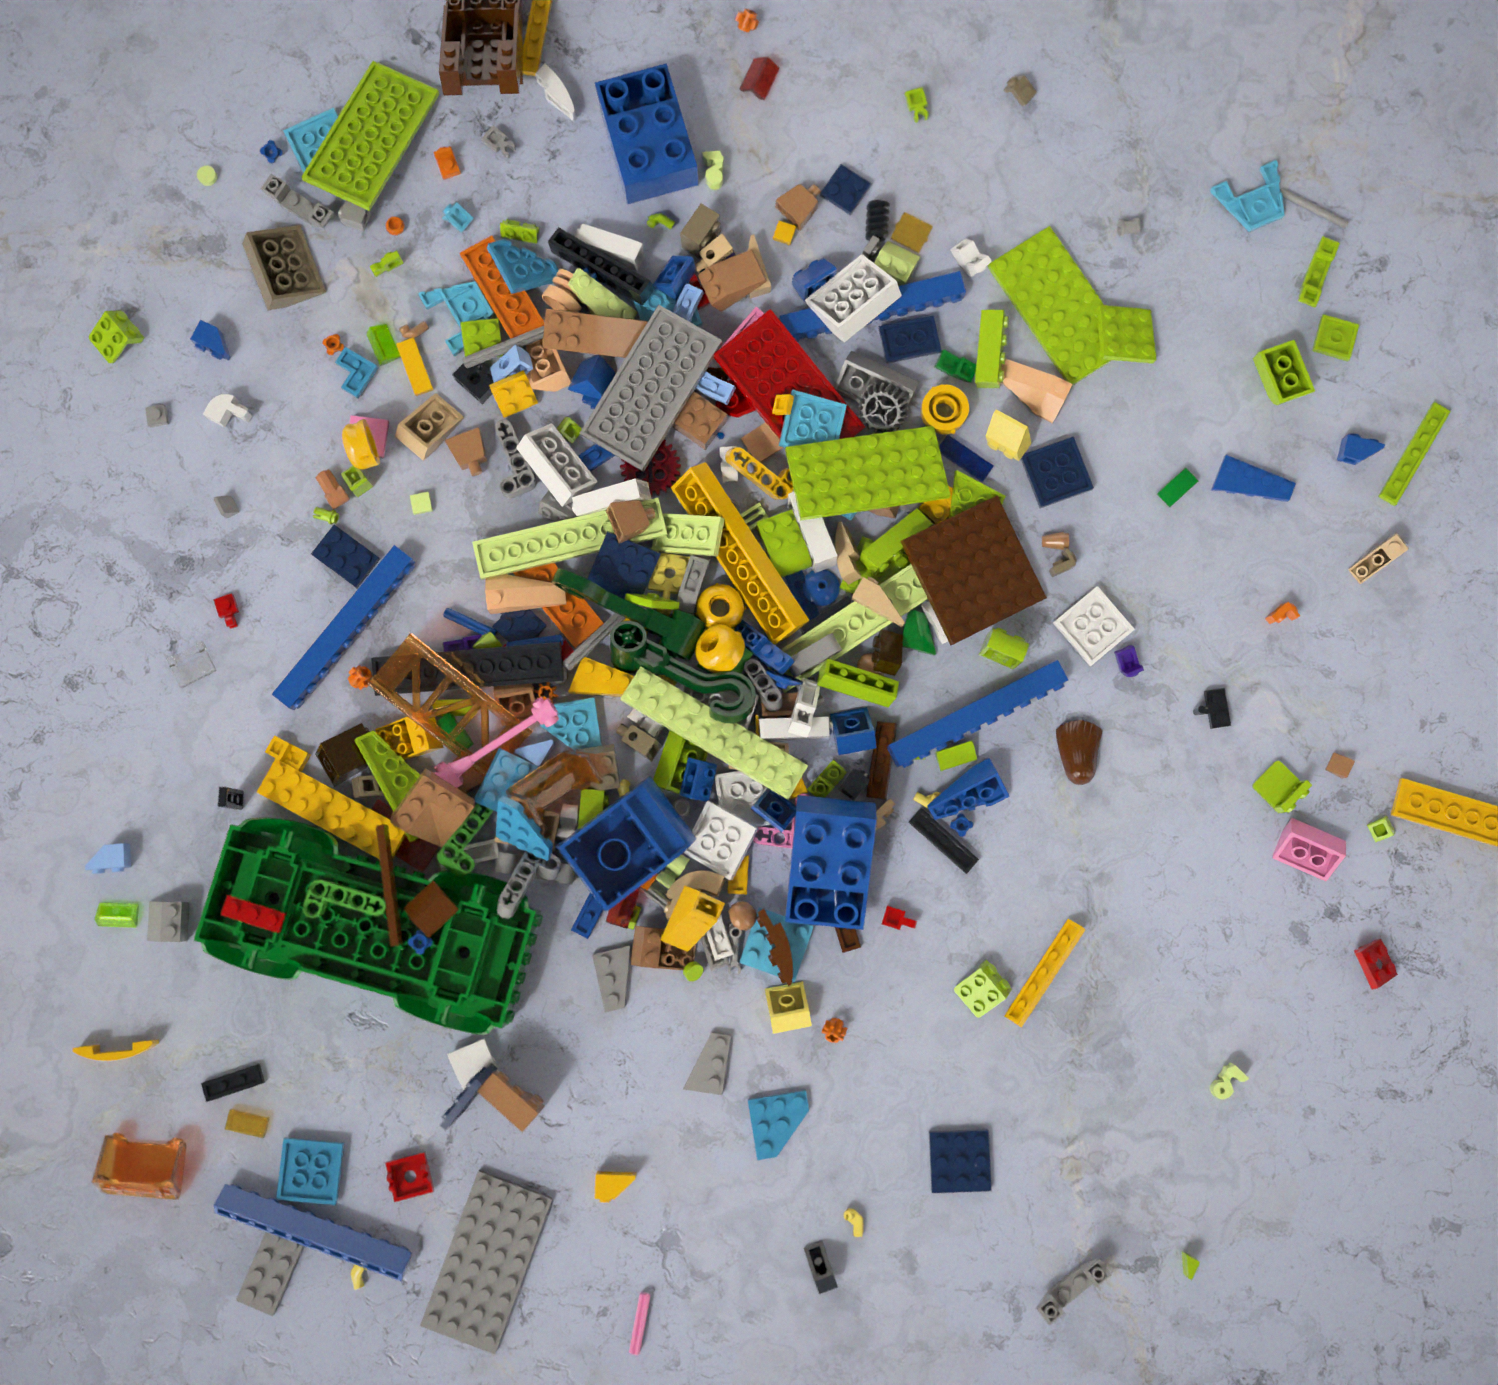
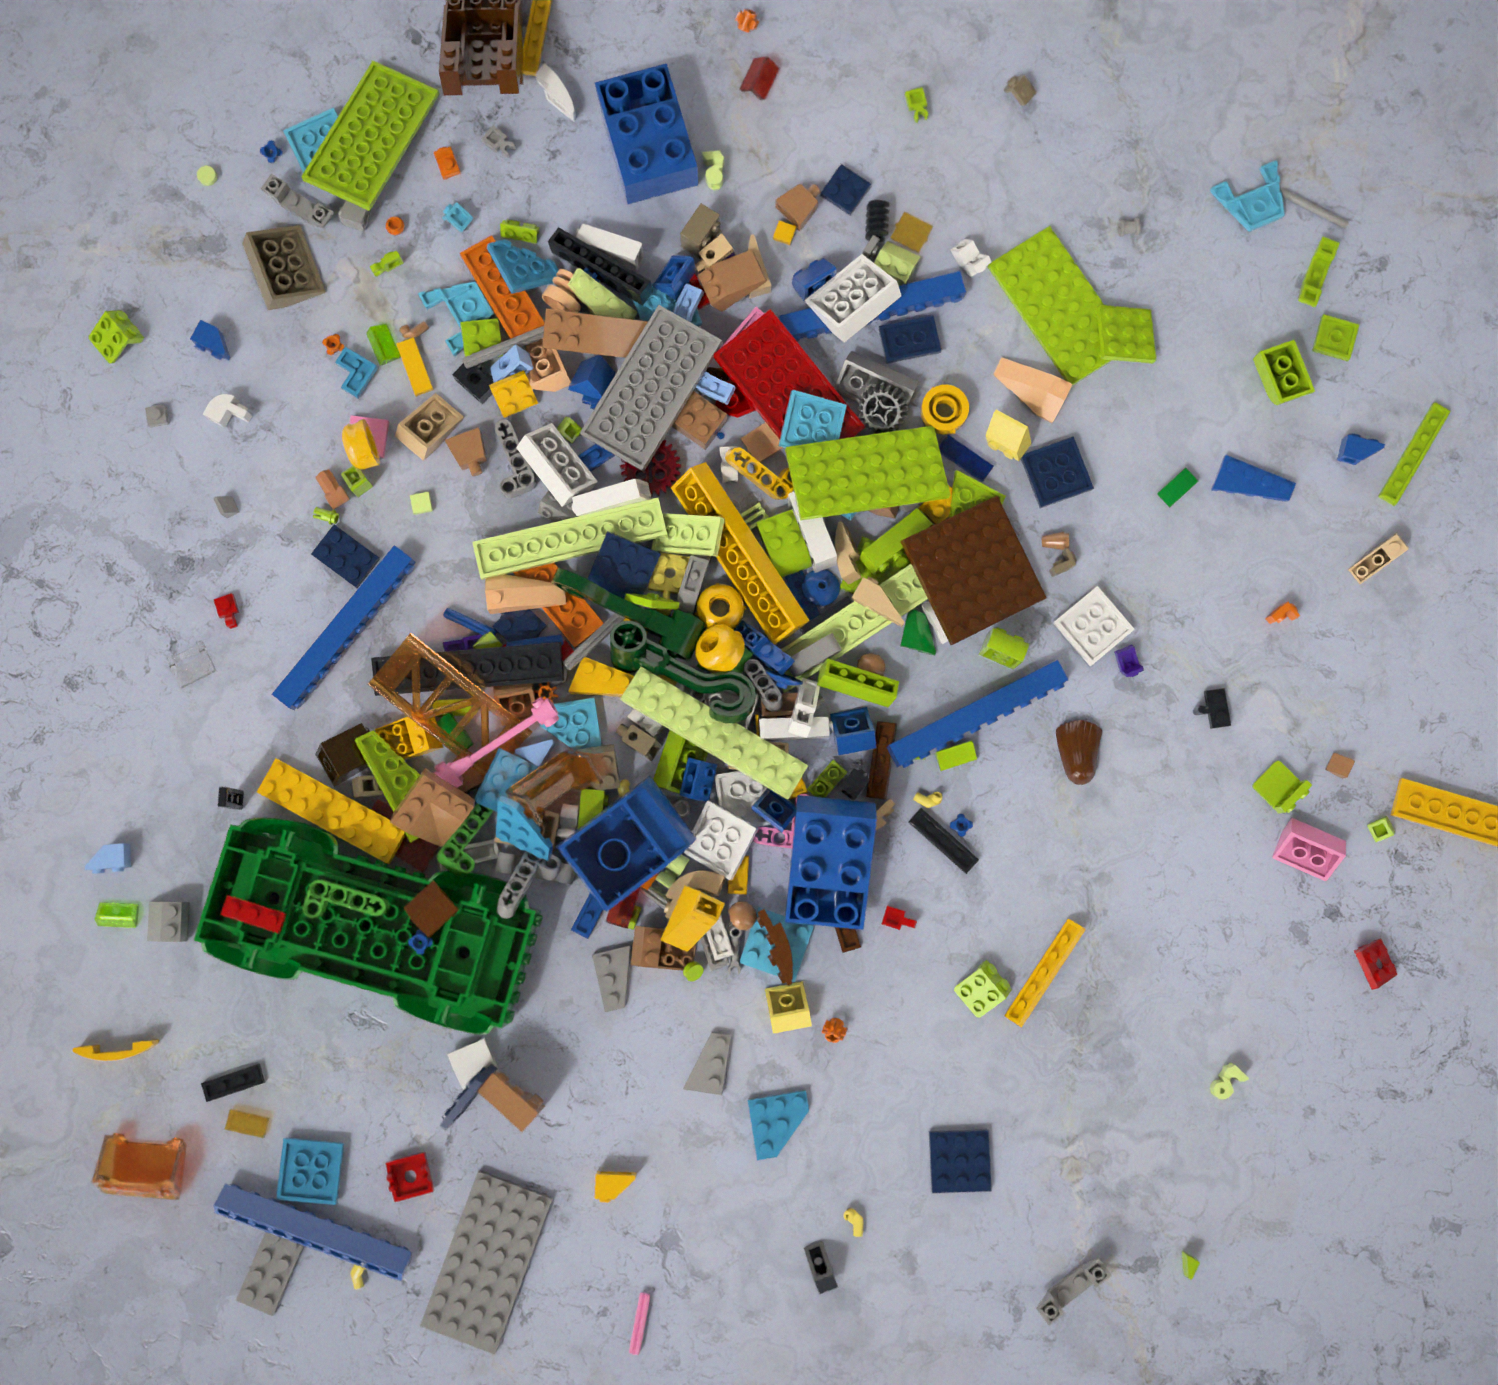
(287, 753): yellow slope -> none
(359, 677): orange gear -> none
(389, 885): reddish brown tile -> none
(629, 518): medium nougat torso -> none
(660, 218): lime arm -> none
(783, 404): yellow tile -> none
(887, 652): dark brown brick -> none
(955, 366): green slope -> none
(974, 788): blue wedge -> none
(990, 349): lime brick -> none

